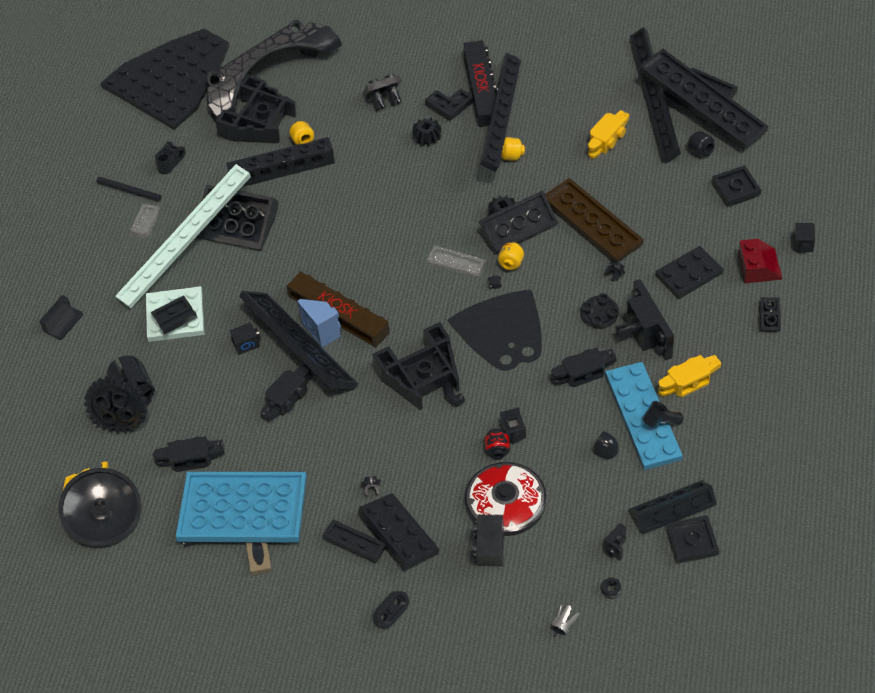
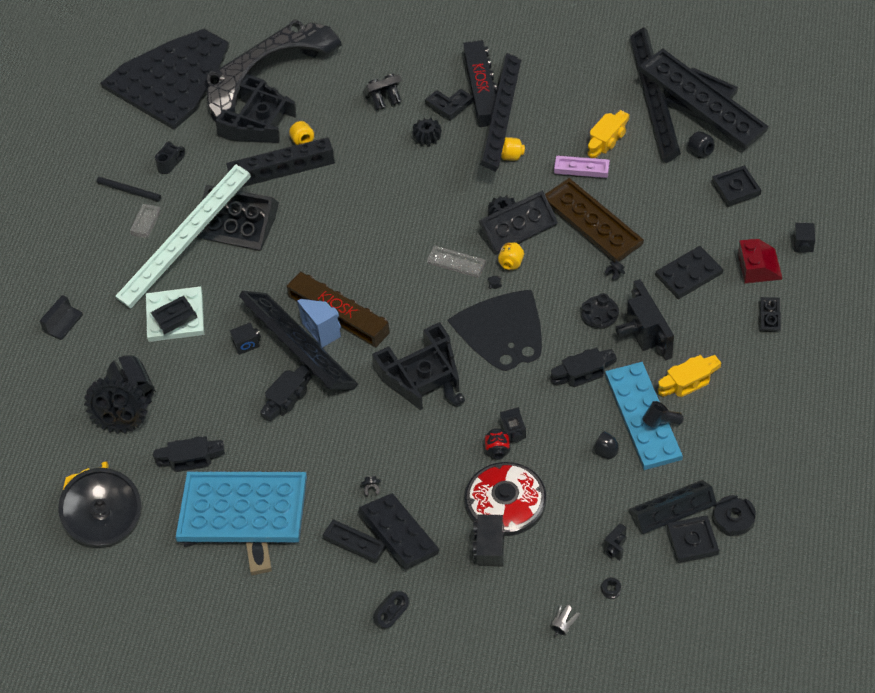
(581, 166): none -> lavender plate
(730, 525): none -> black plate

